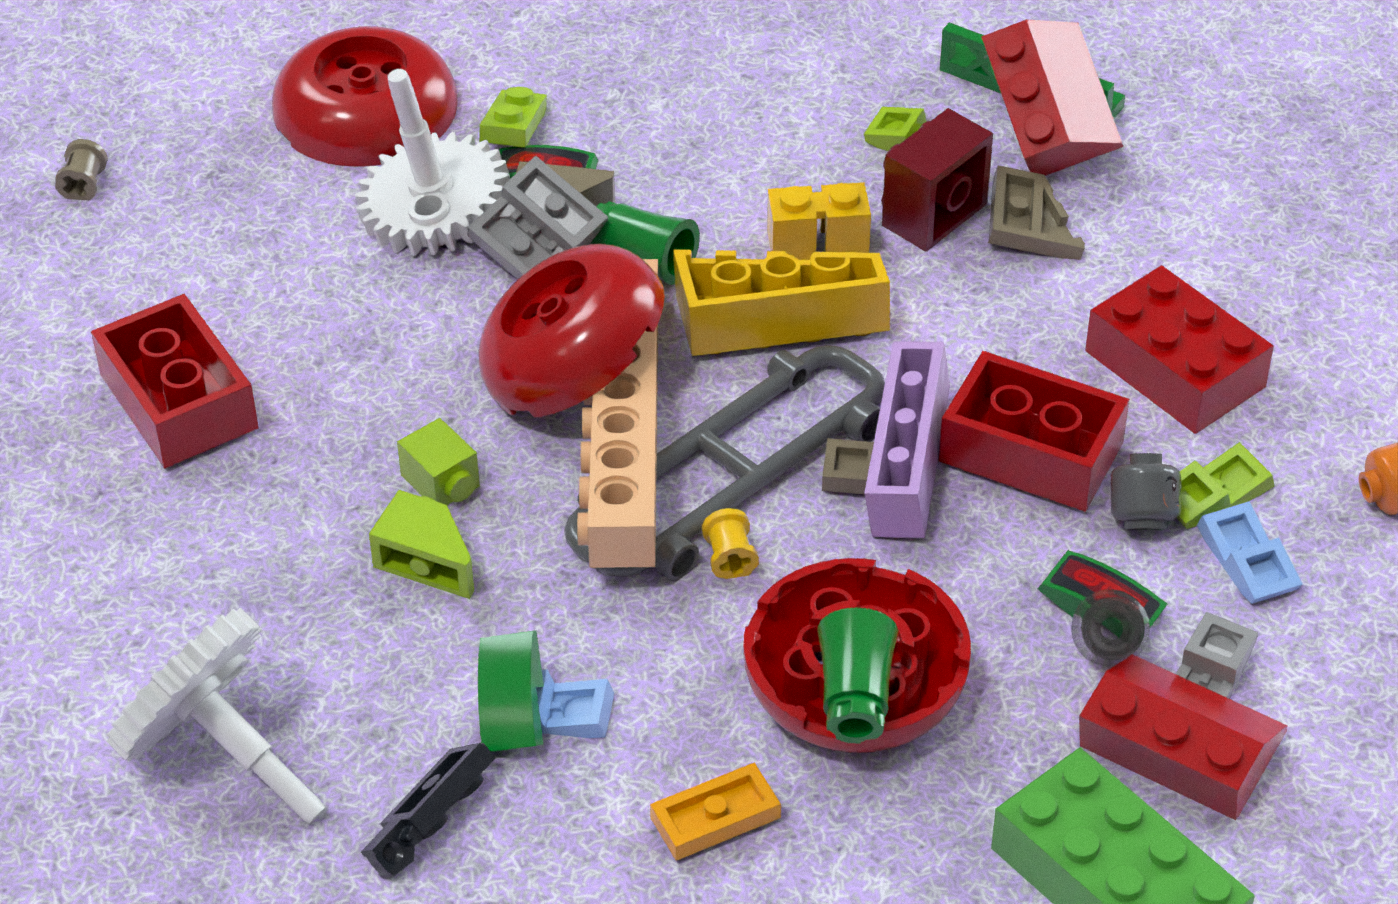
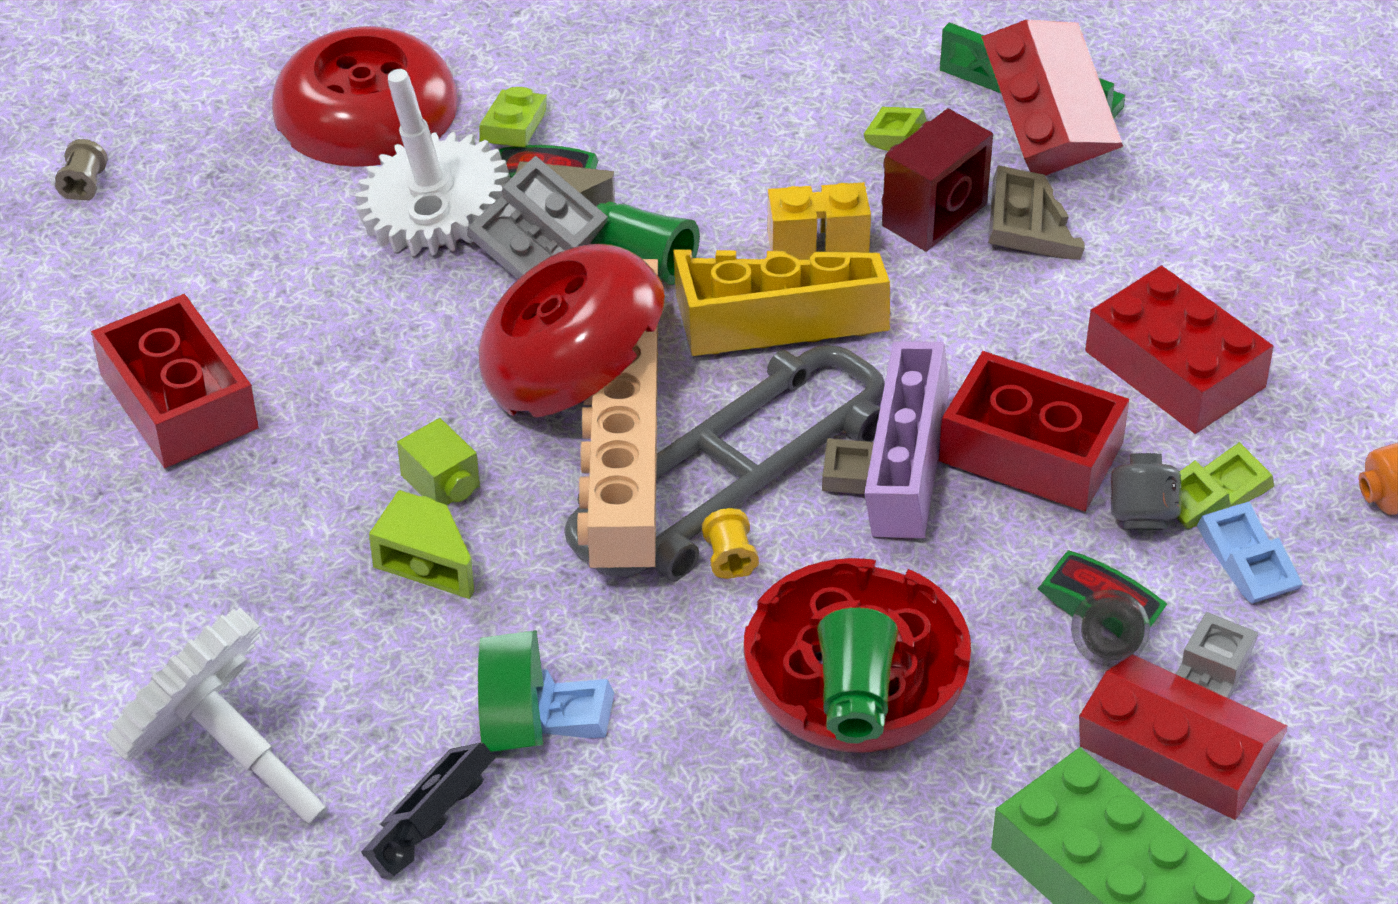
(715, 811): light orange plate -> none

